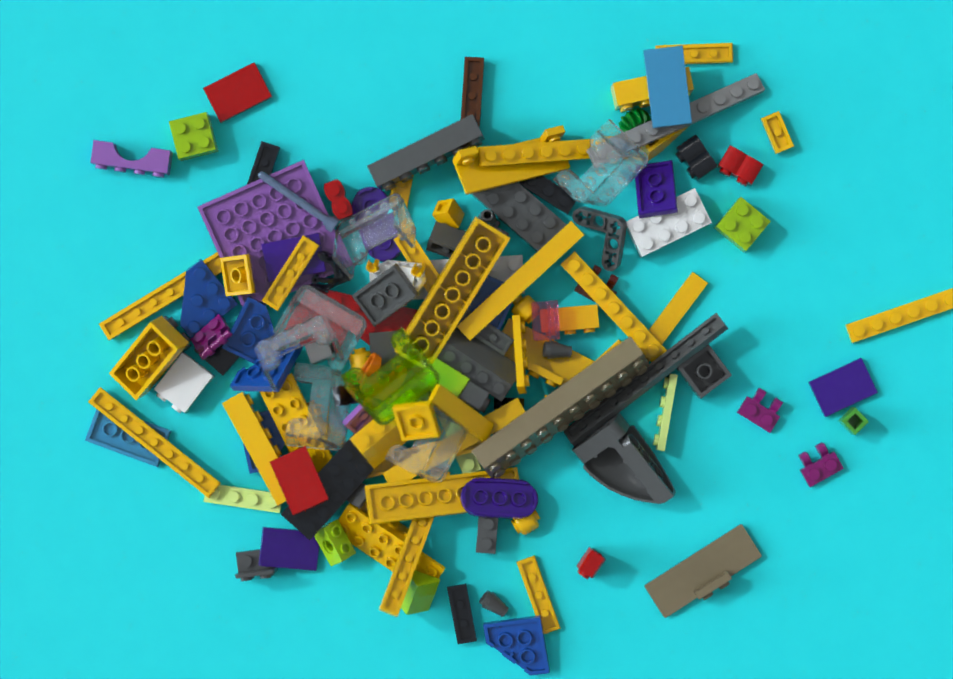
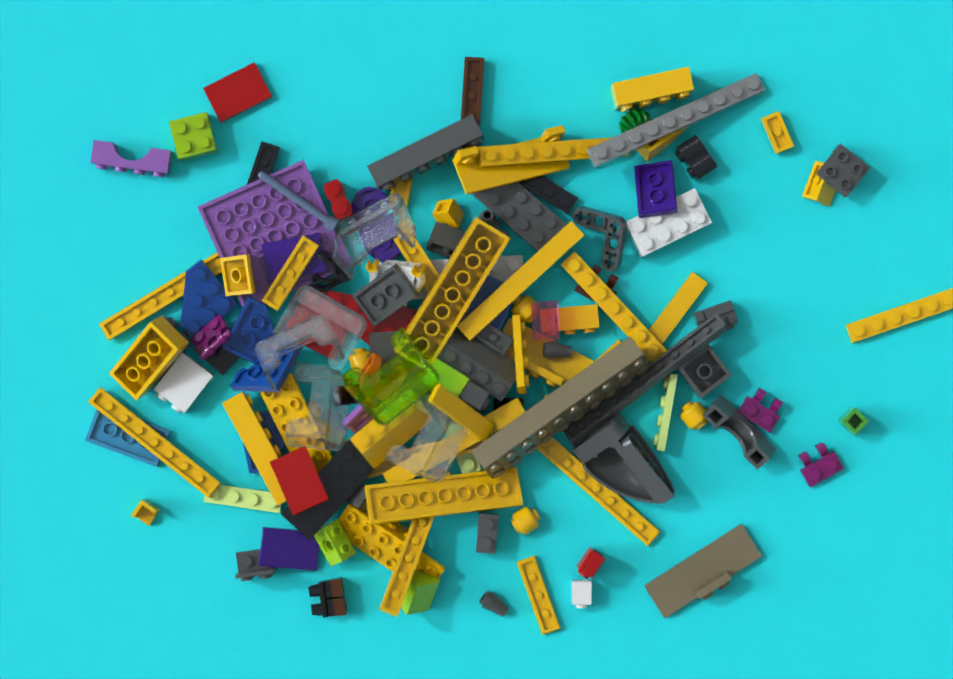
(145, 512): none -> yellow panel
(319, 353): dark grey panel -> none
(329, 606): none -> hips
(416, 420): yellow plate -> none
(461, 613): black plate -> none
(499, 498): dark purple tile -> none
(520, 642): blue plate -> none
(581, 593): none -> white brick
(606, 498): none -> yellow tile
(612, 172): clear windscreen -> none
(667, 86): dark azure tile -> none
(693, 414): none -> yellow head
(706, 53): yellow tile -> none
(724, 310): none -> dark grey brick
(740, 166): red brick -> none
(742, 224): lime brick -> none
(754, 444): none -> dark grey arch
(817, 188): none -> yellow panel
(842, 170): none -> dark grey bracket
(842, 387): dark purple tile -> none

